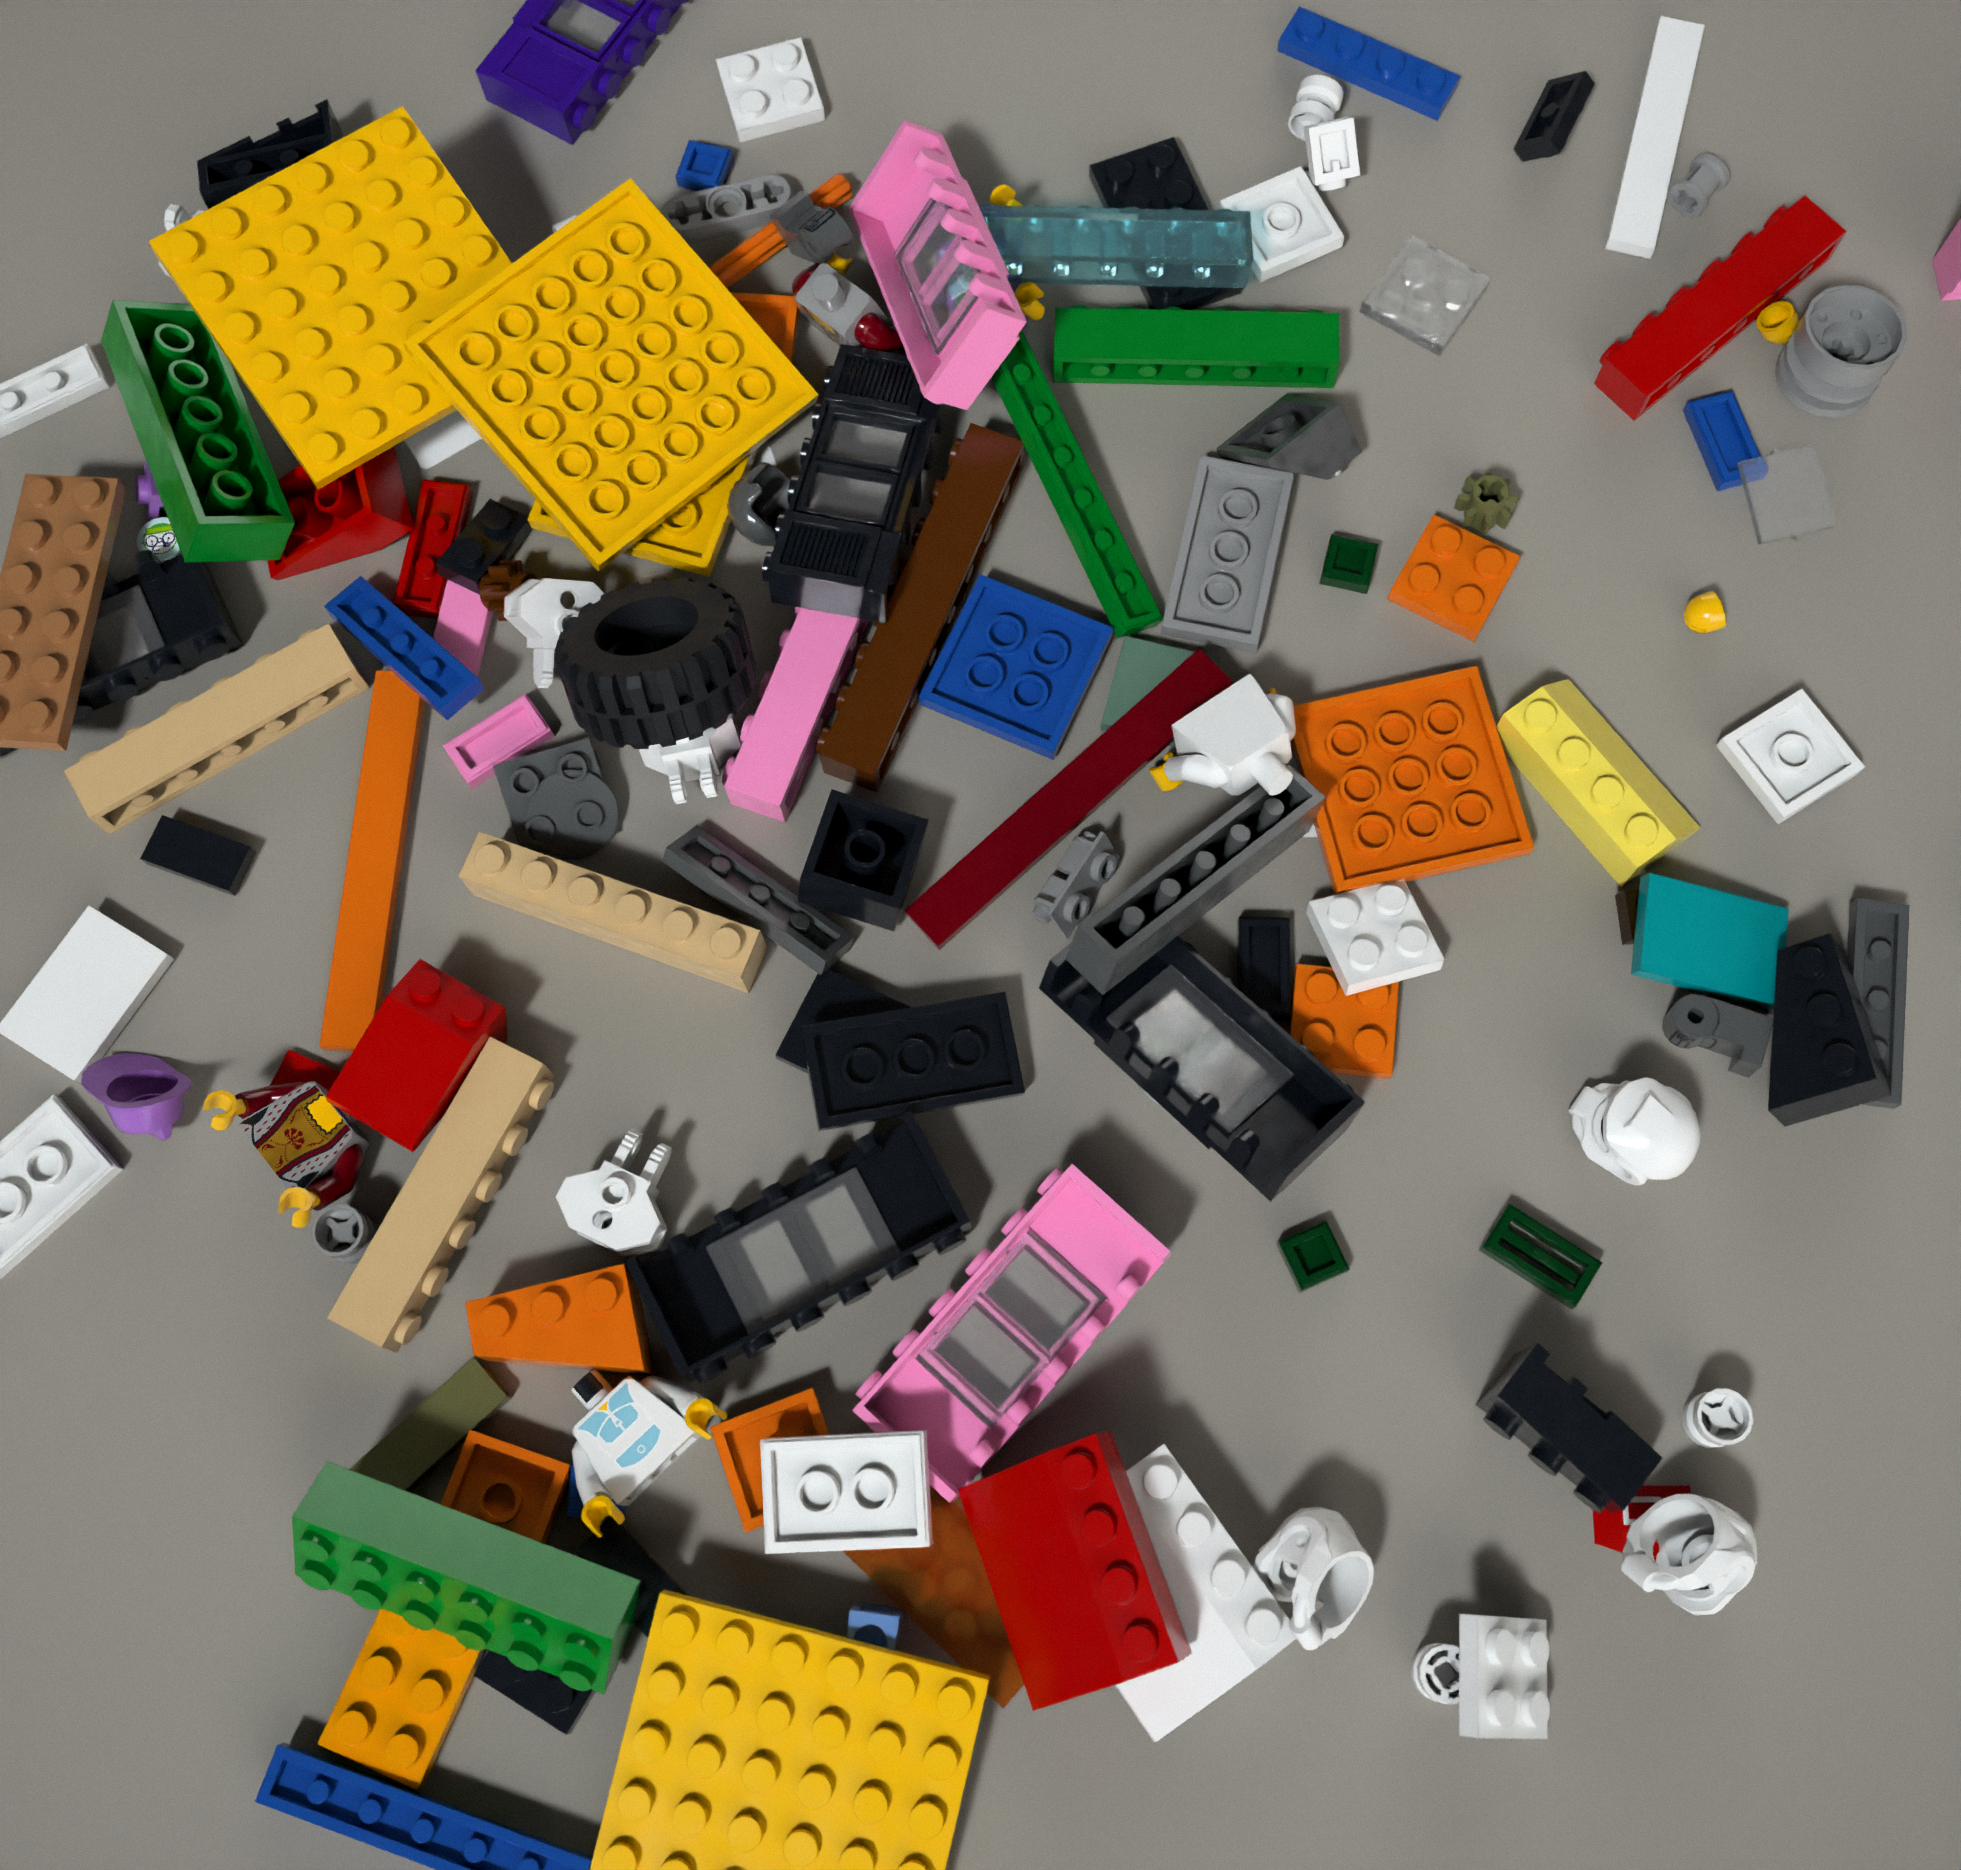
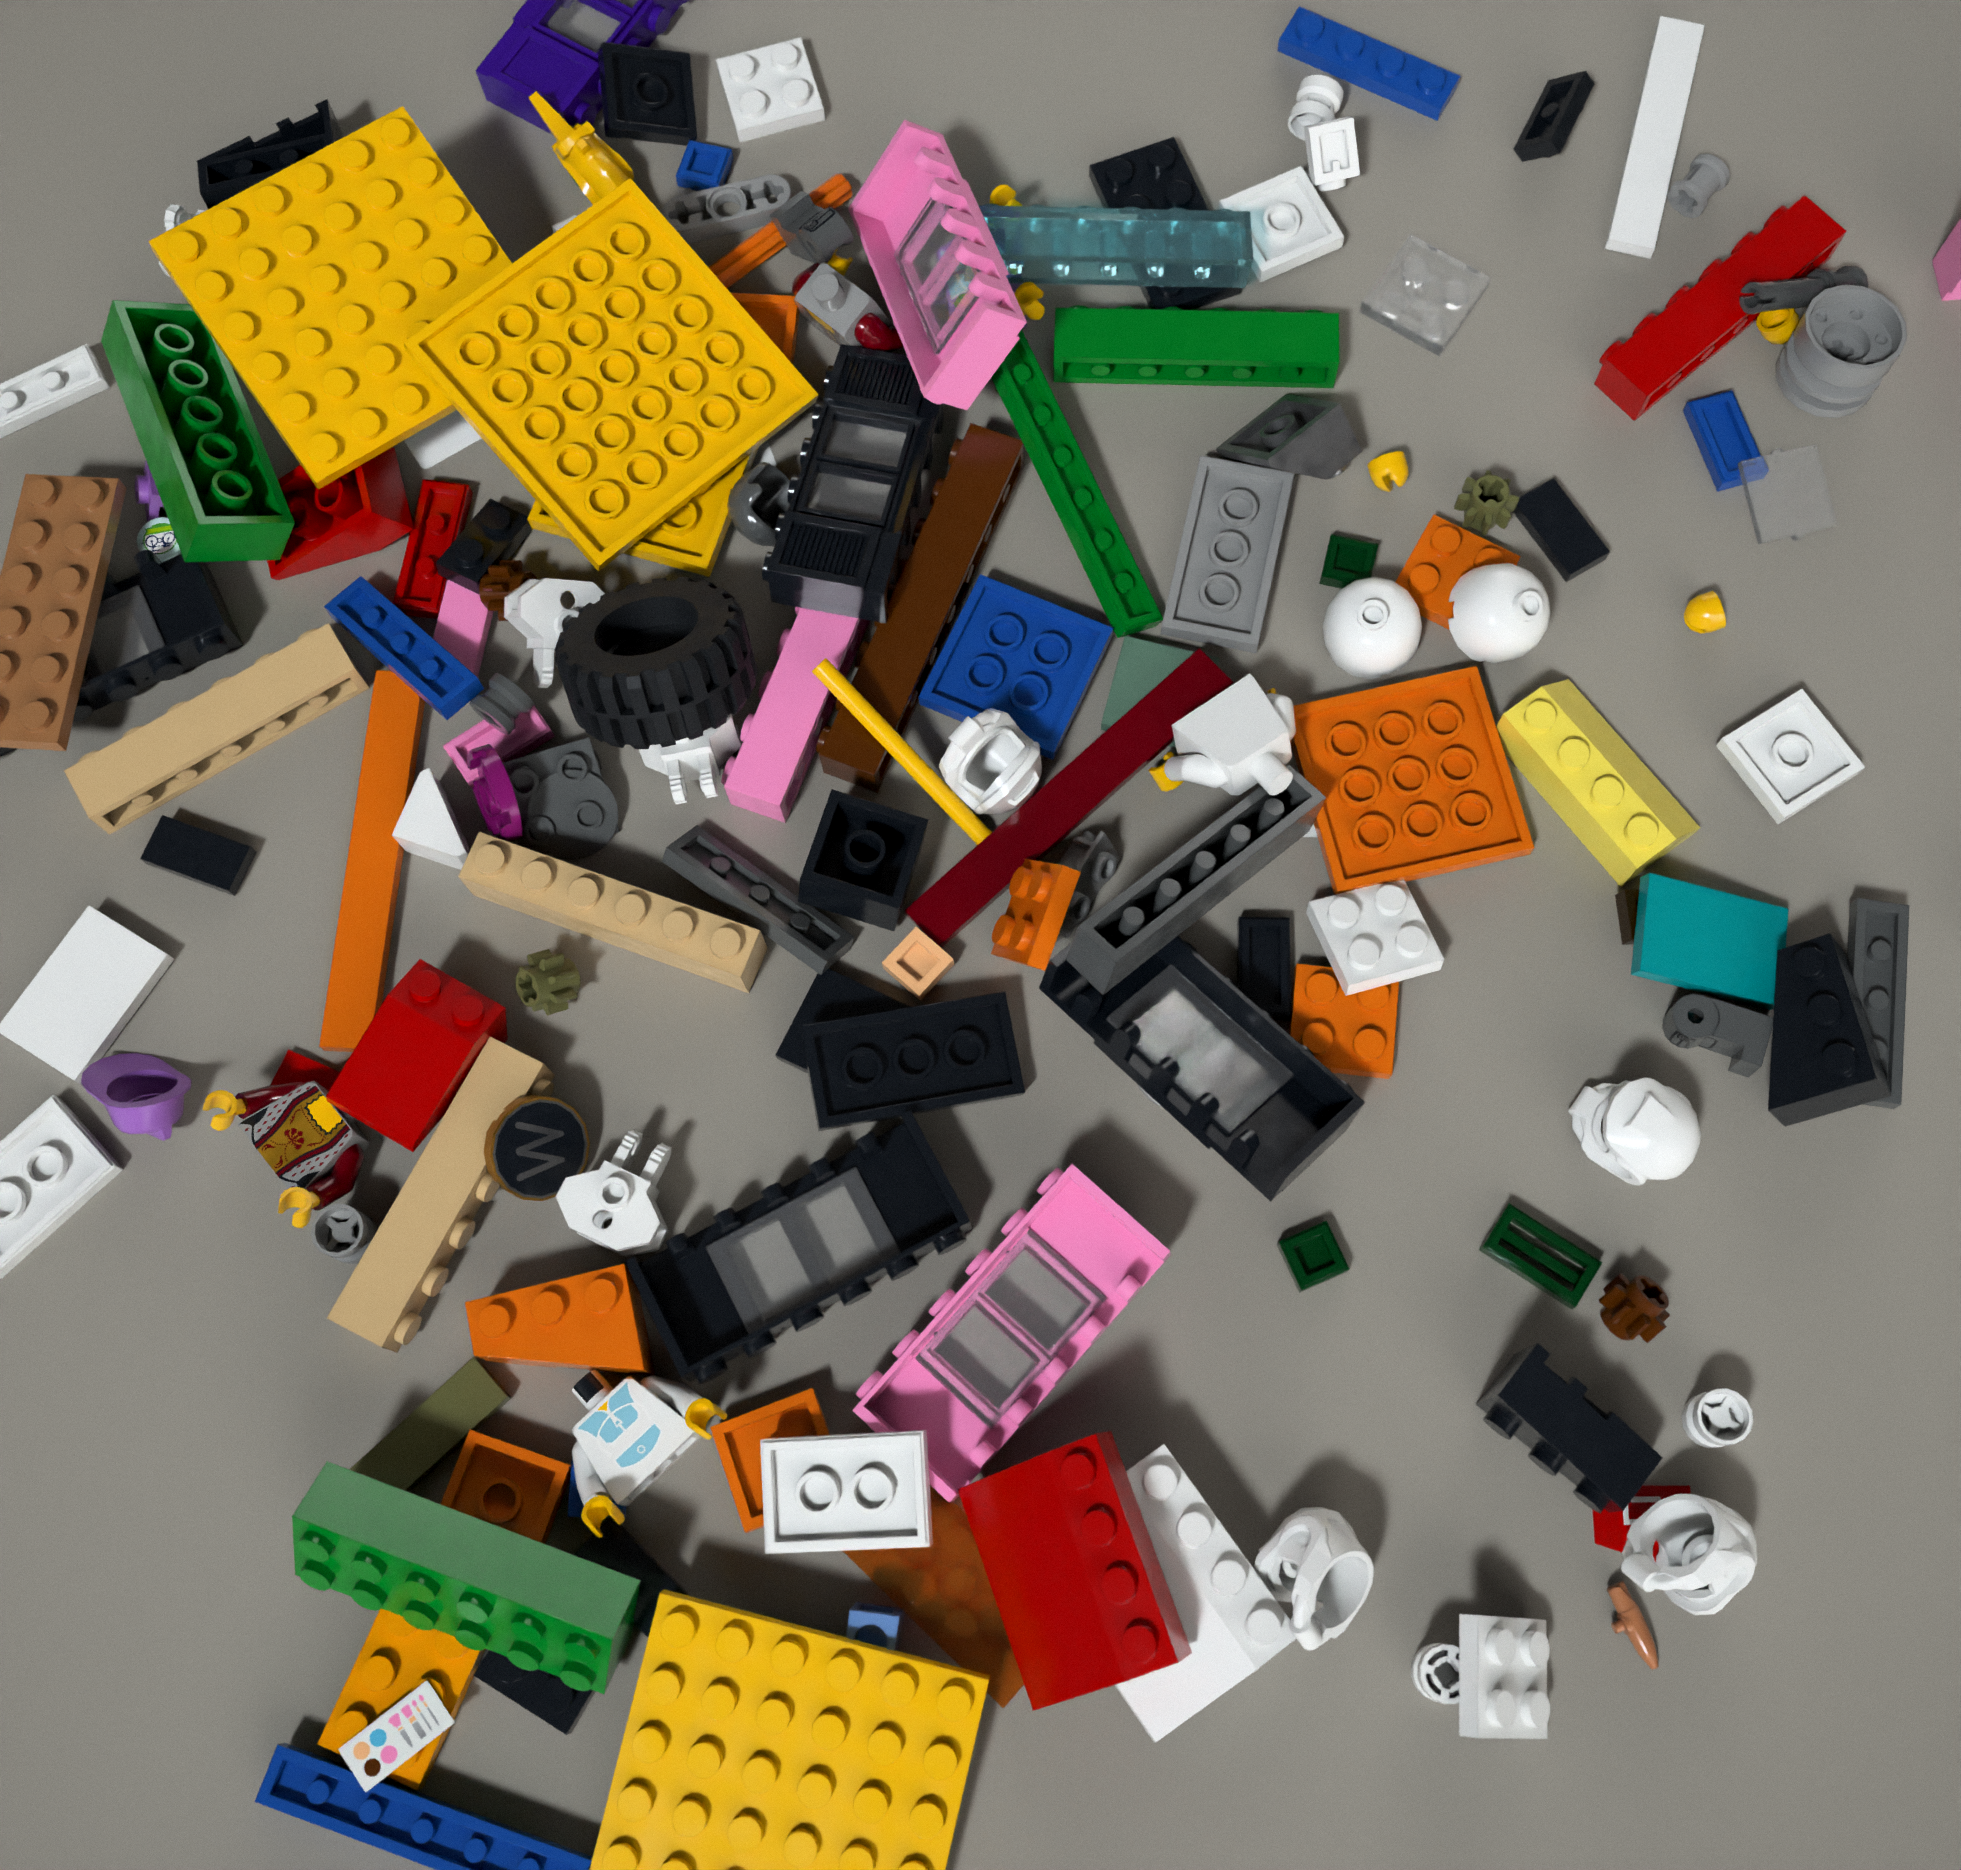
(396, 1736): none -> white sticker
(430, 825): none -> white slope
(495, 794): none -> magenta tile
(501, 703): none -> dark grey wheel
(536, 1147): none -> black tile
(547, 982): none -> olive gear
(584, 154): none -> yellow animal
(647, 94): none -> black hinge
(901, 751): none -> yellow axle
(918, 963): none -> light nougat plate
(991, 763): none -> white helmet
(1034, 913): none -> orange plate
(1372, 627): none -> white cylinder
(1389, 468): none -> yellow hinge
(1498, 612): none -> white cylinder
(1560, 530): none -> black tile
(1632, 1623): none -> nougat helmet
(1634, 1308): none -> reddish brown gear
(1799, 291): none -> dark grey pin

